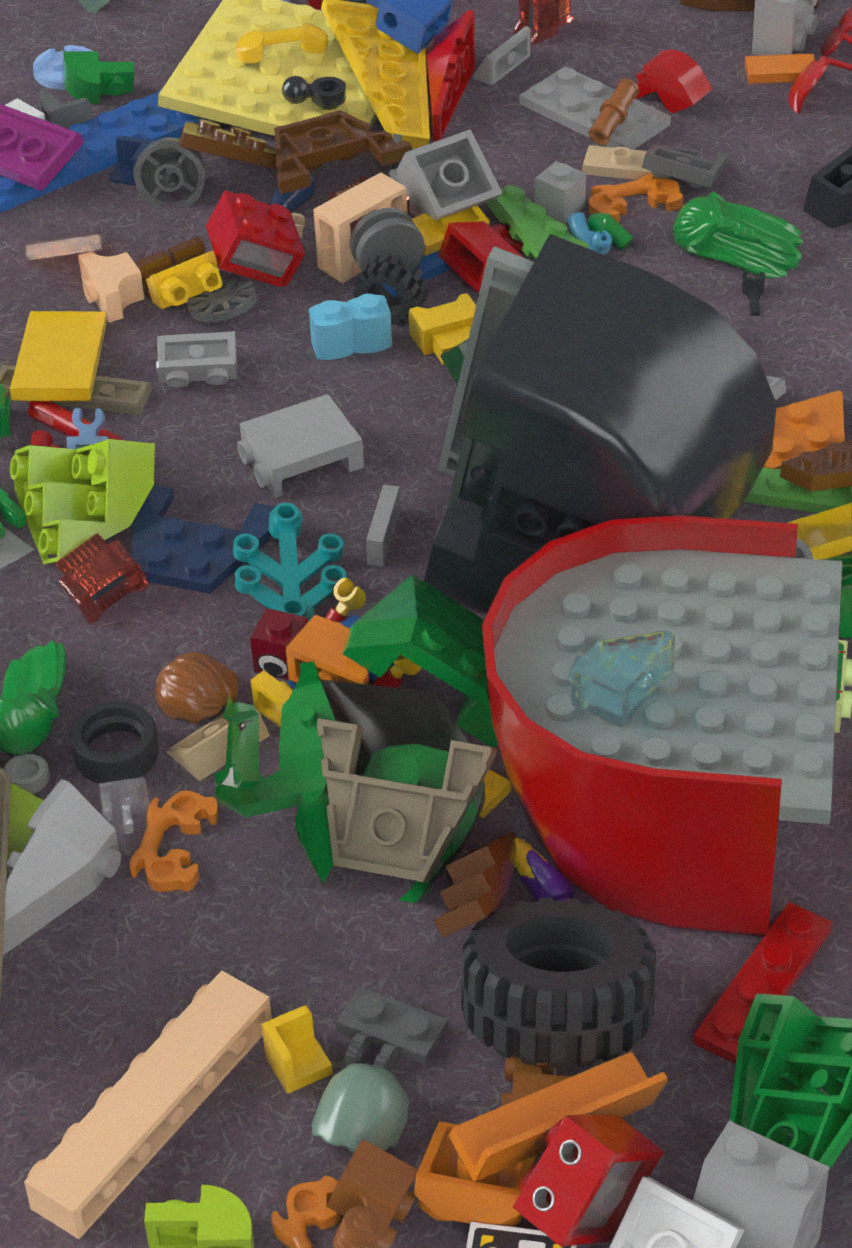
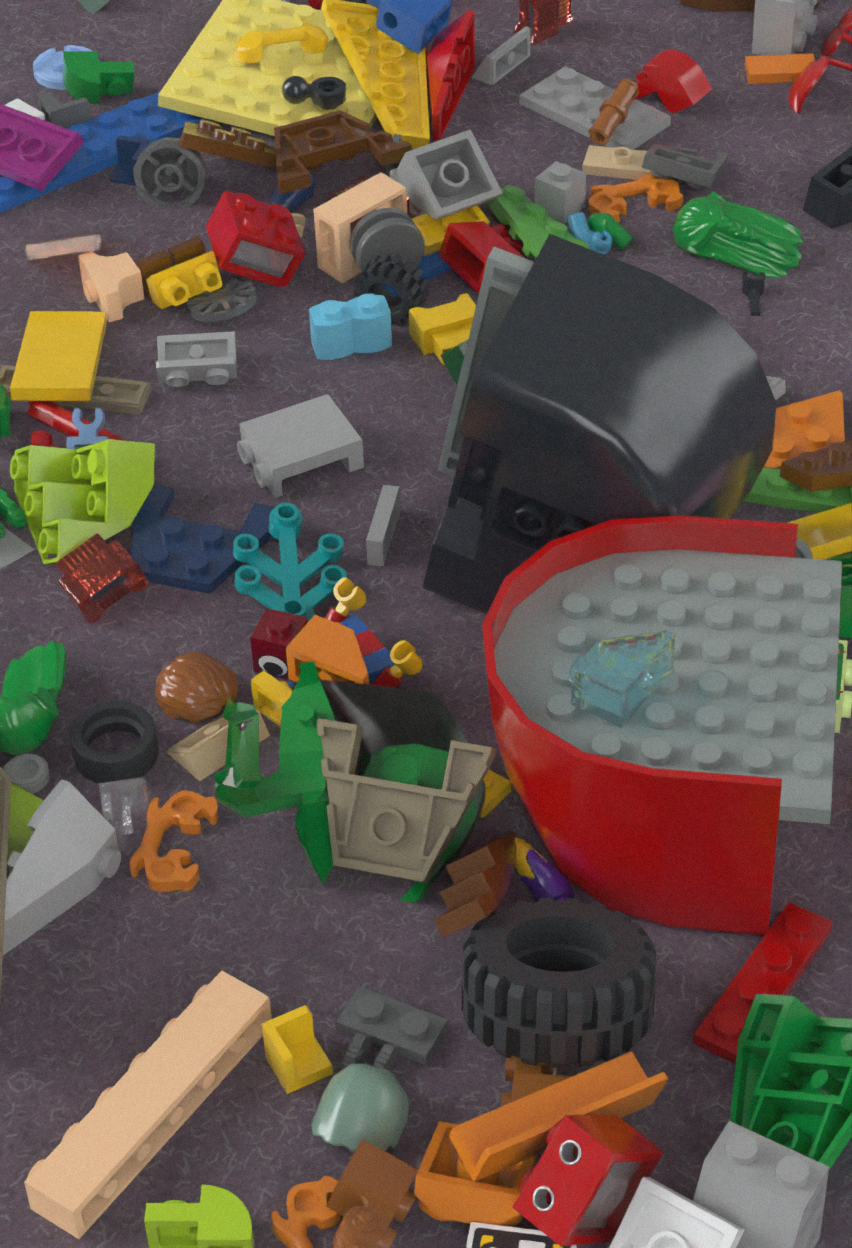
(435, 636): green wedge -> none

